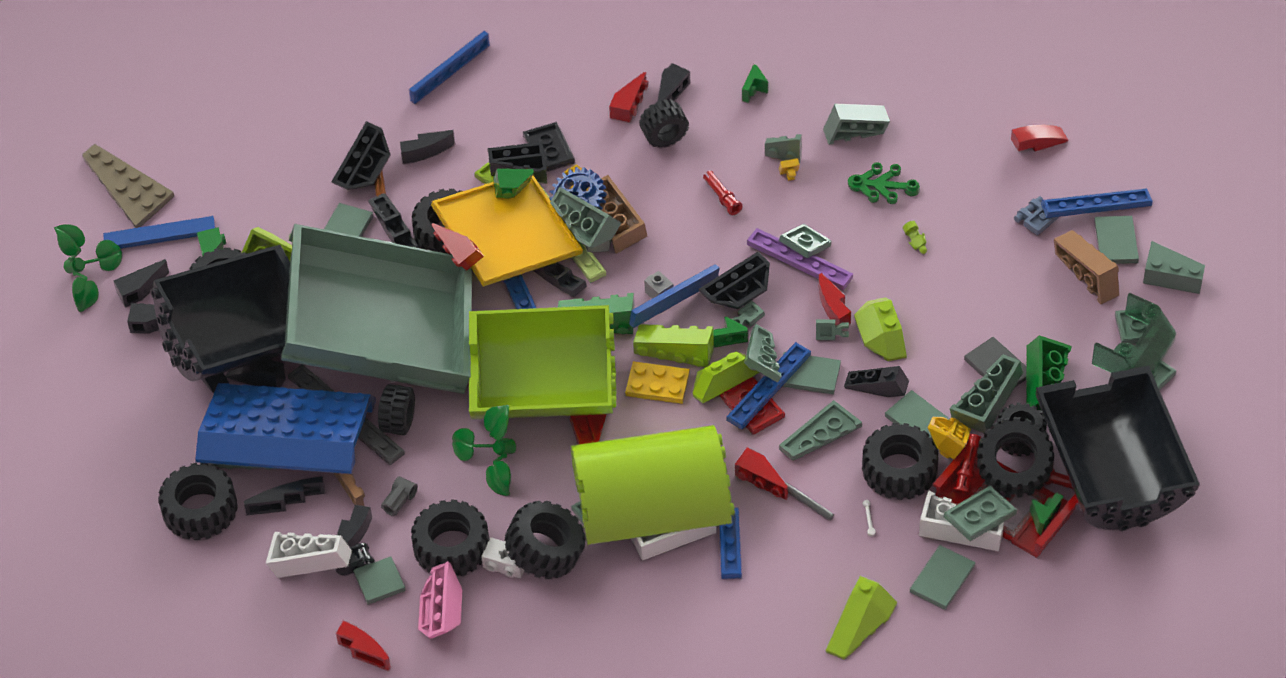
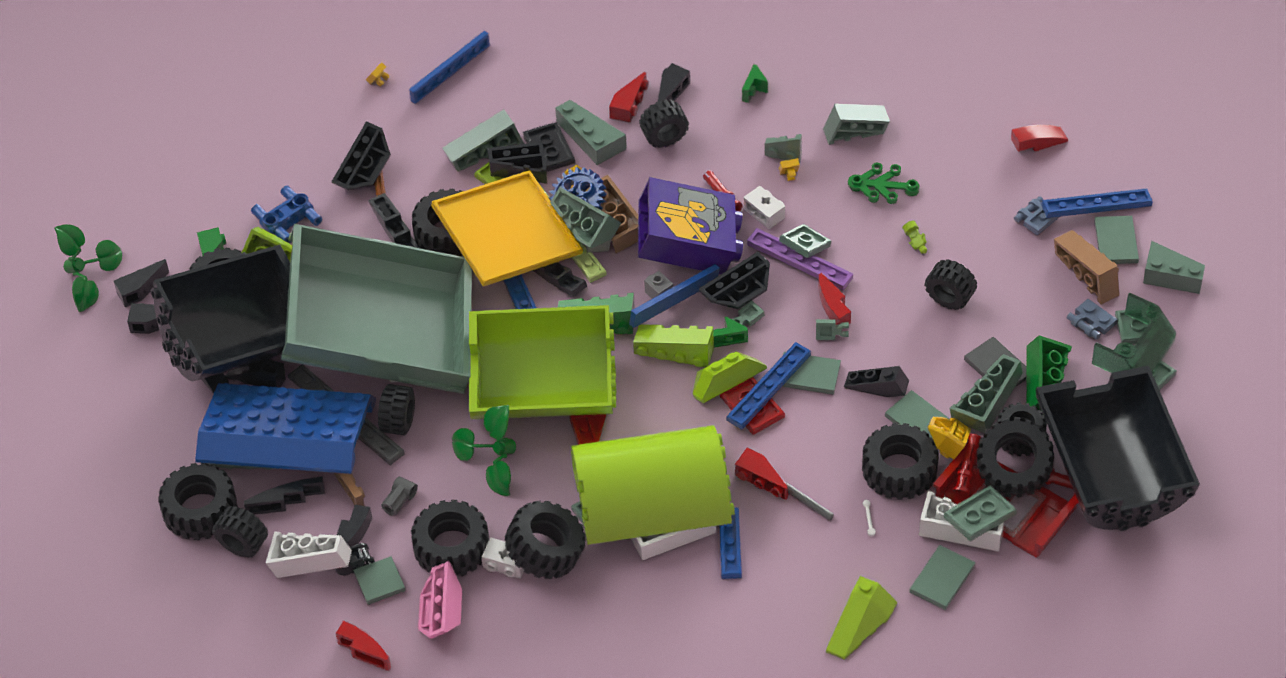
(130, 189): dark tan wing -> none
(160, 232): blue tile -> none
(240, 531): none -> black tyre
(286, 214): none -> blue piece
(349, 220): sand green tile -> none
(377, 74): none -> yellow tile
(426, 146): black slope -> none
(463, 250): slope -> none
(474, 144): none -> wedge
(511, 181): green slope -> none
(590, 132): none -> sand green wedge
(657, 382): yellow plate -> none
(688, 226): none -> dark purple brick
(761, 355): sand green wing -> none
(764, 207): none -> white brick
(820, 430): sand green wing -> none
(881, 329): lime wedge -> none
(950, 284): none -> black tyre
(1044, 513): green slope -> none
(1095, 316): none -> sand blue plate

